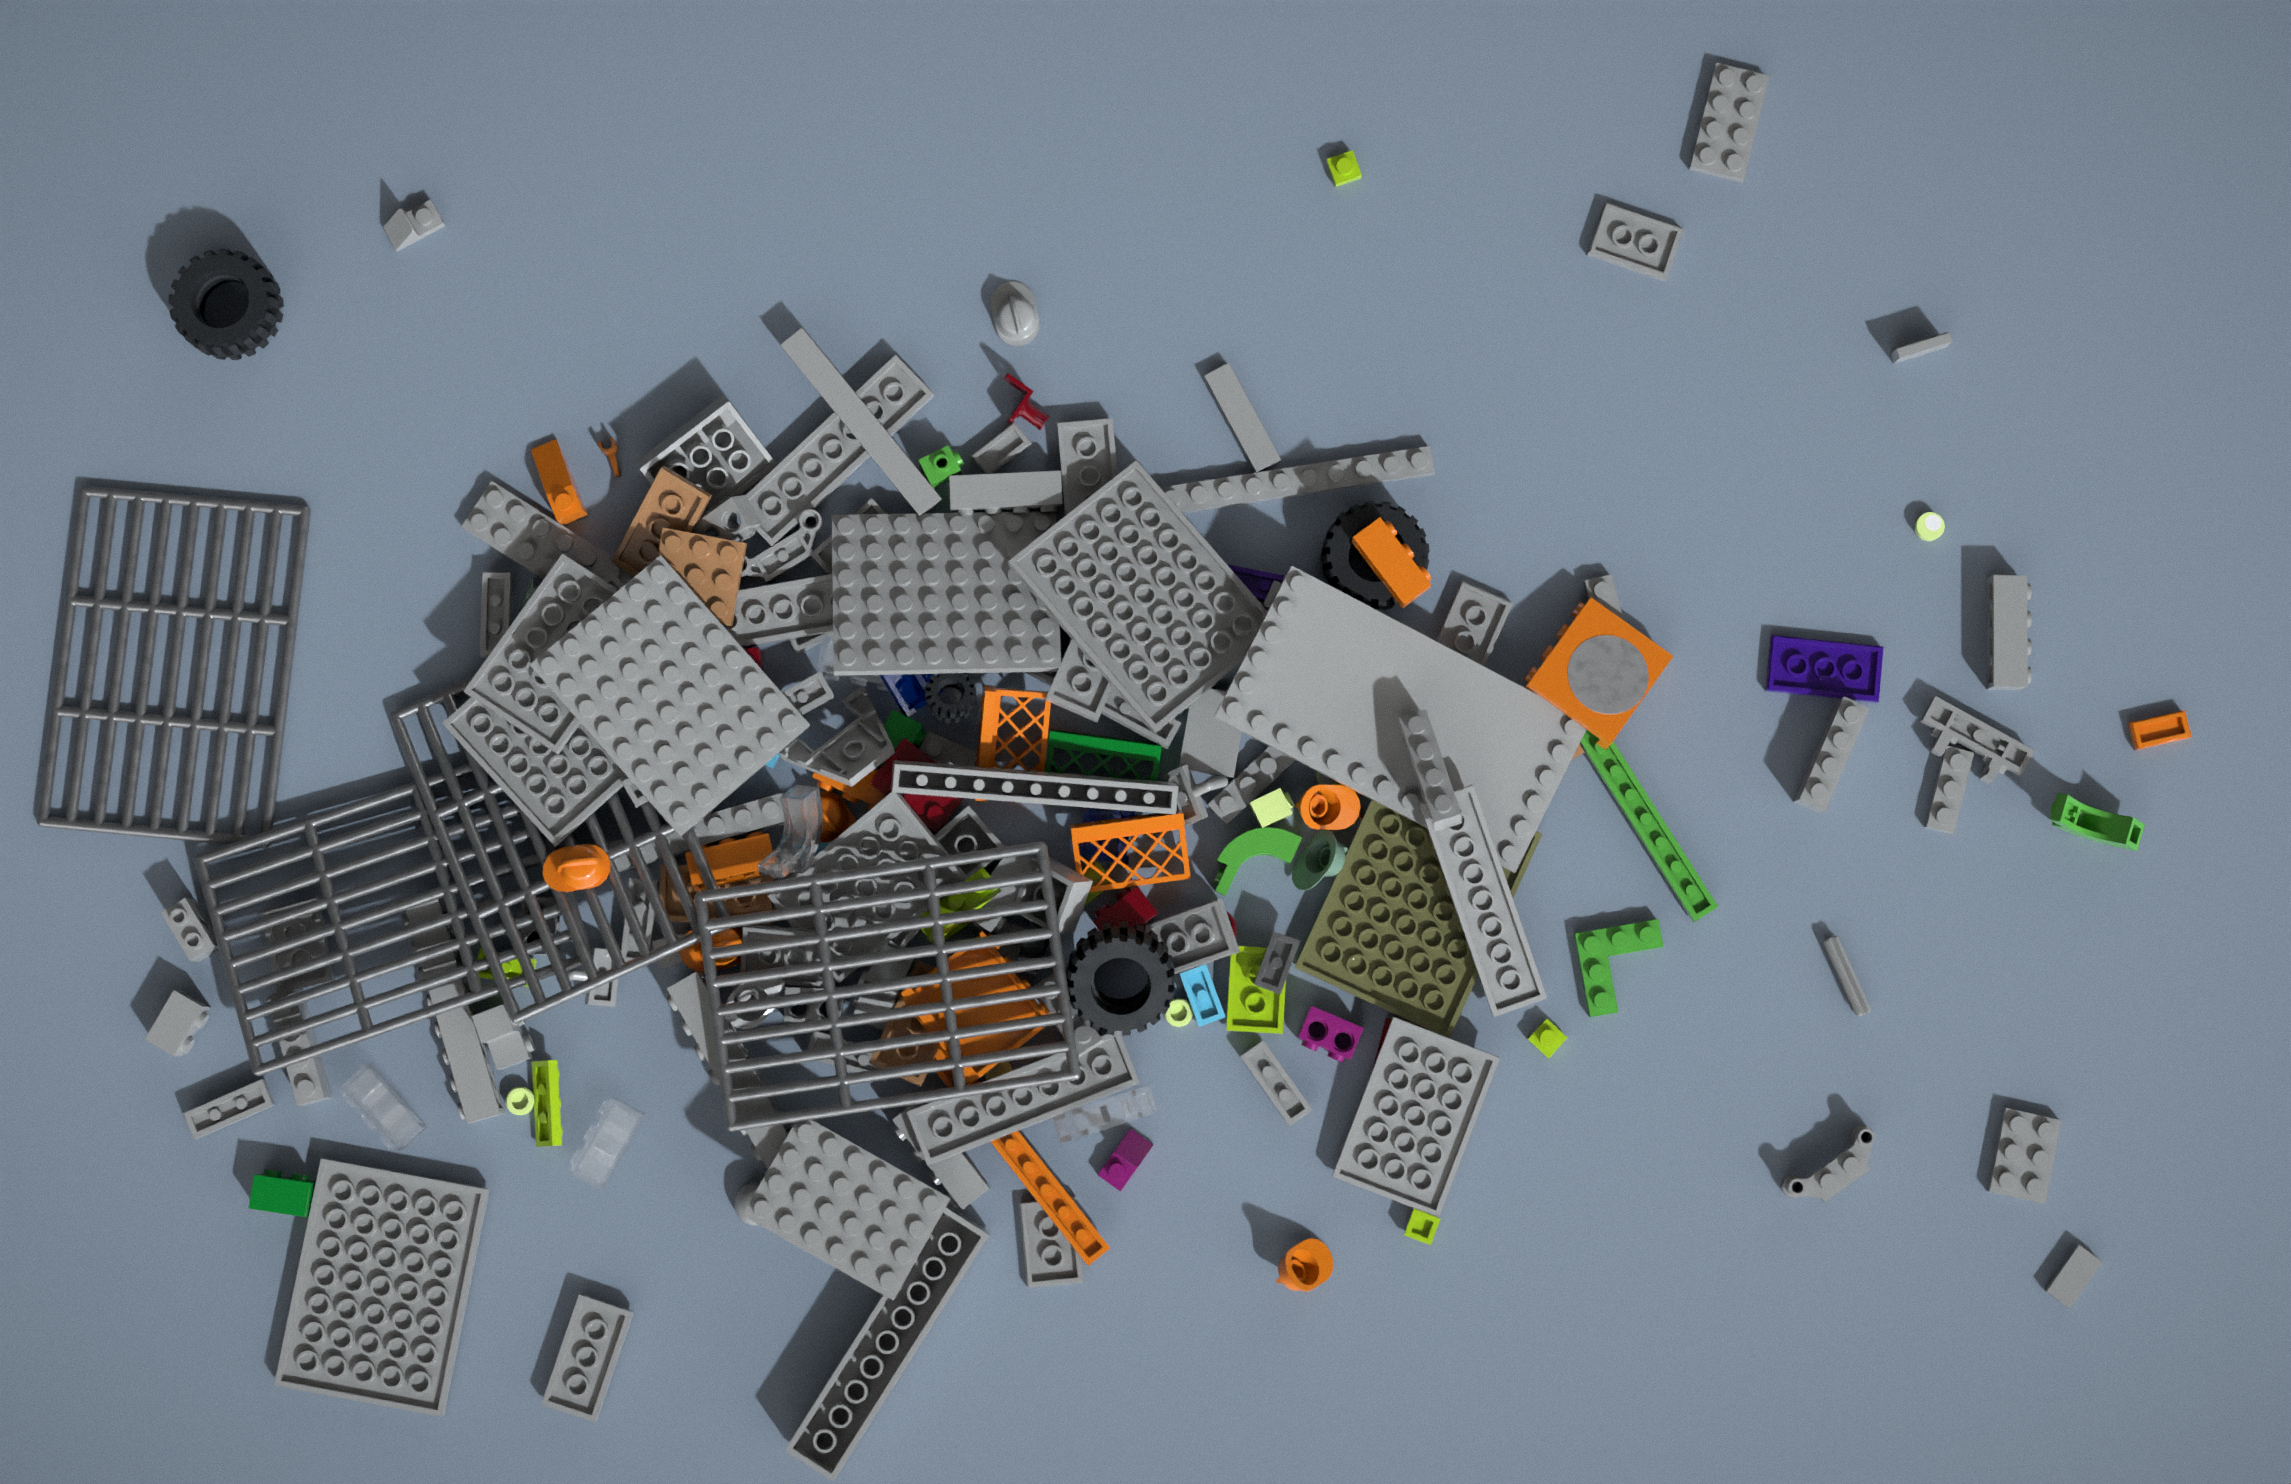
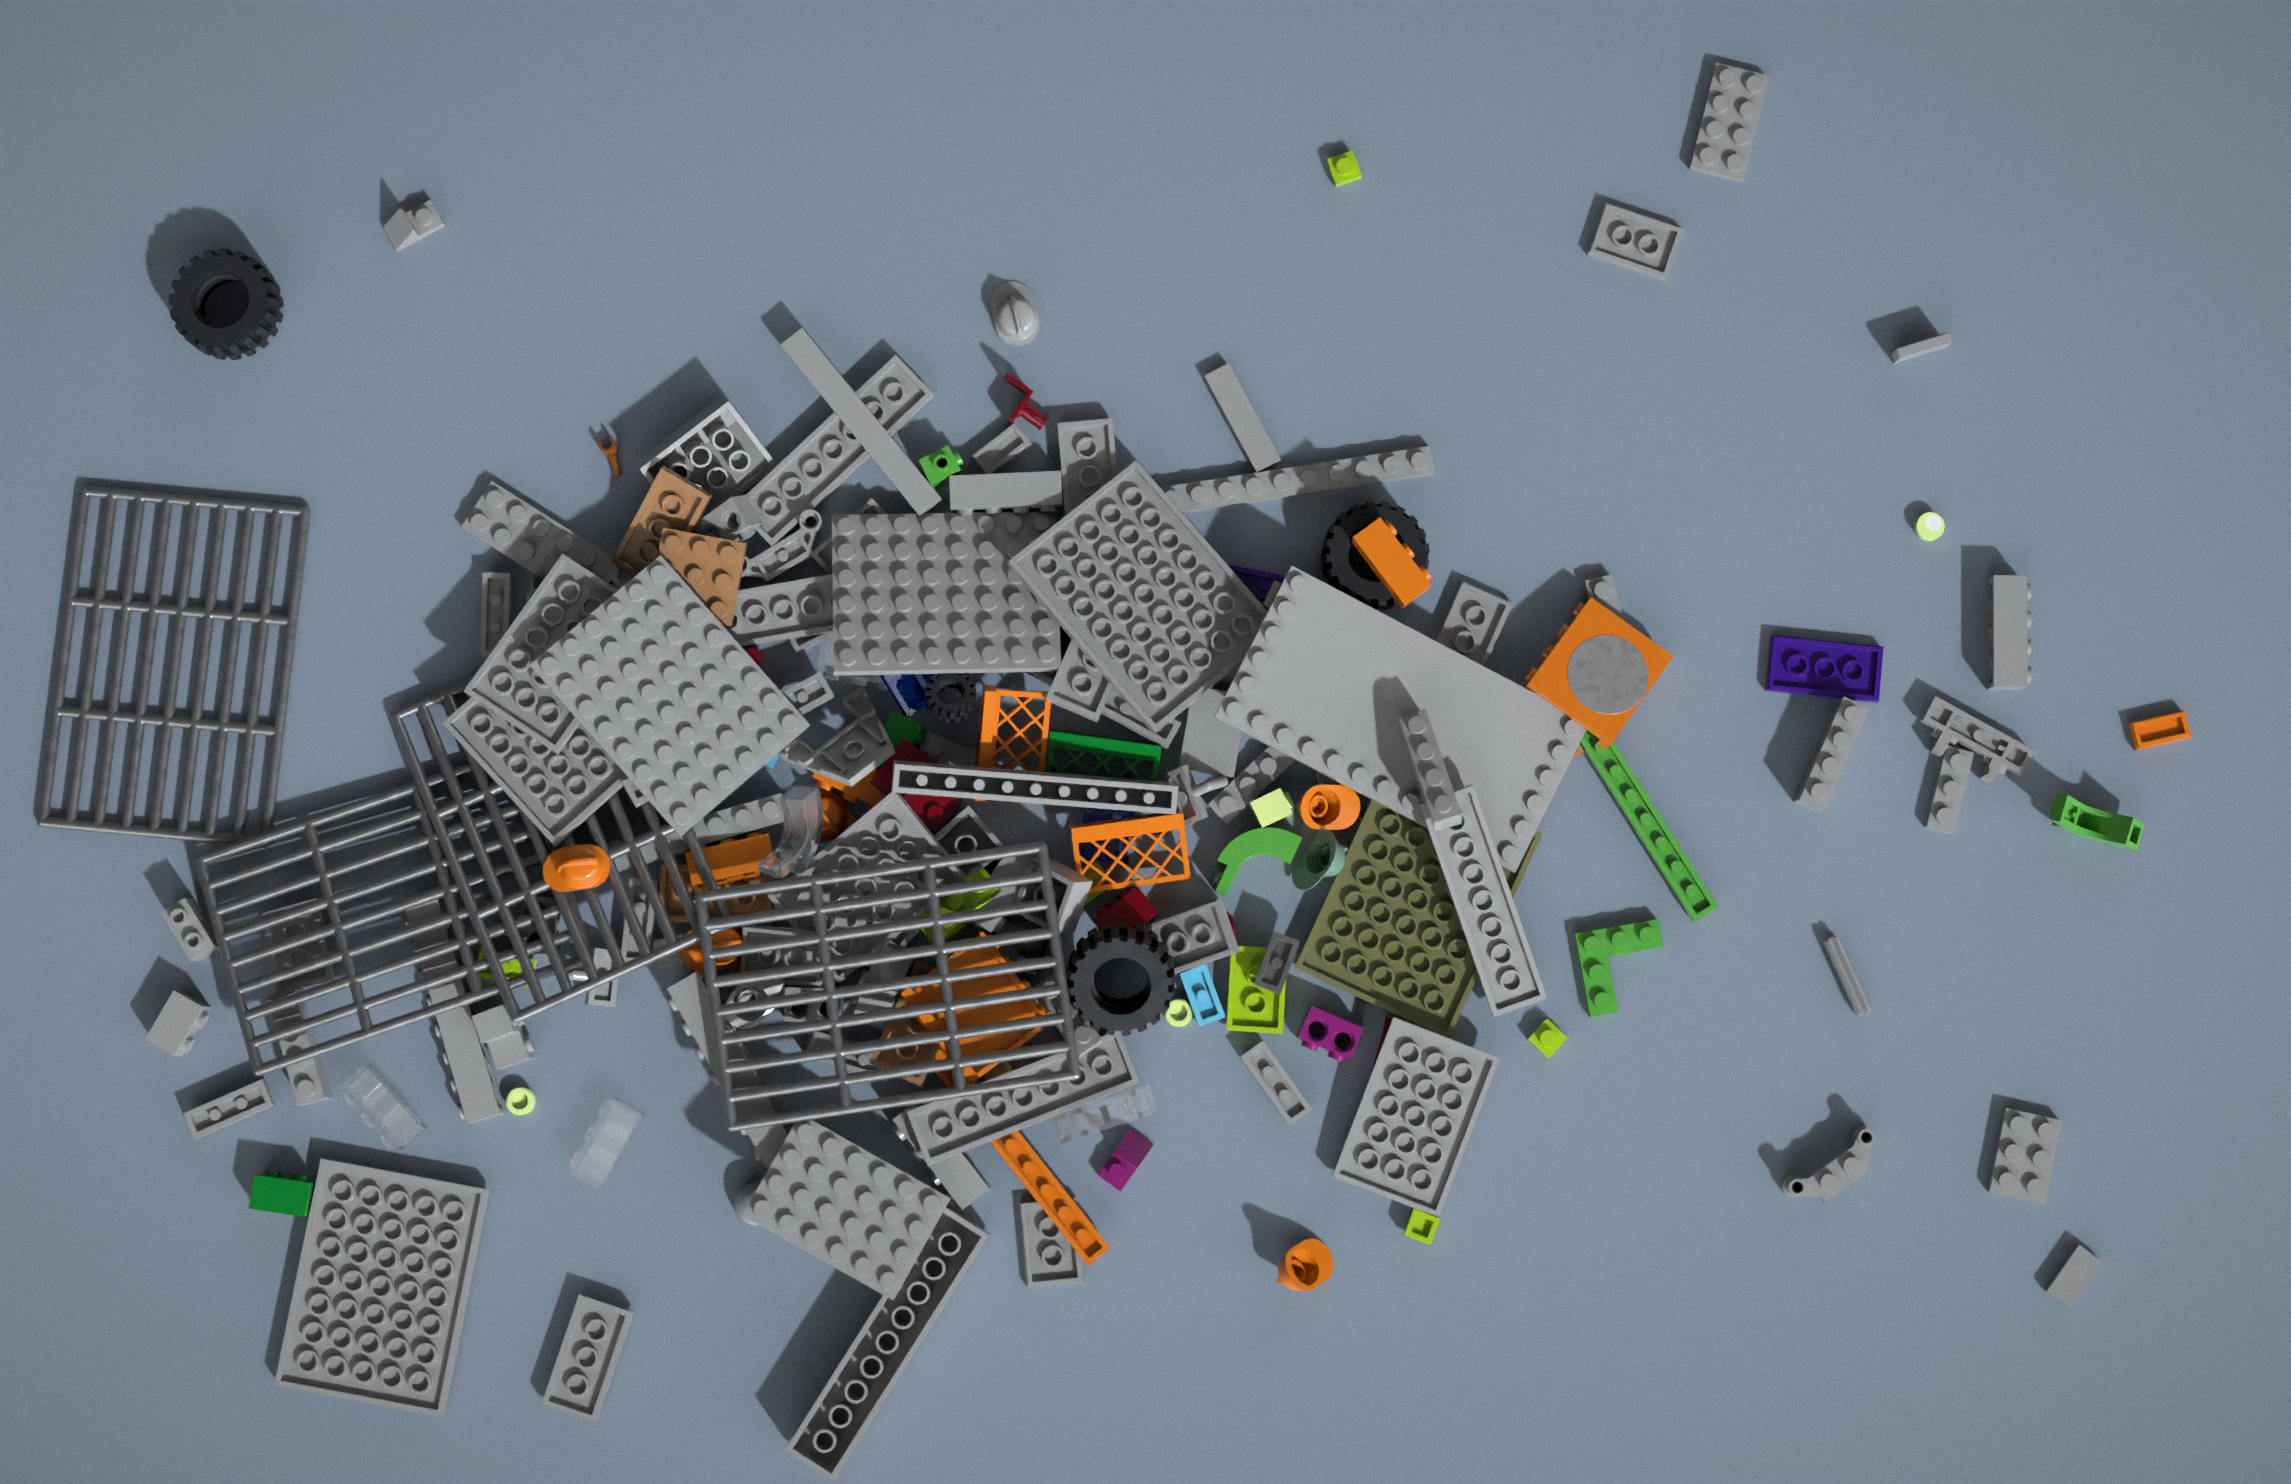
(547, 1103): lime plate -> none
(558, 483): orange slope -> none

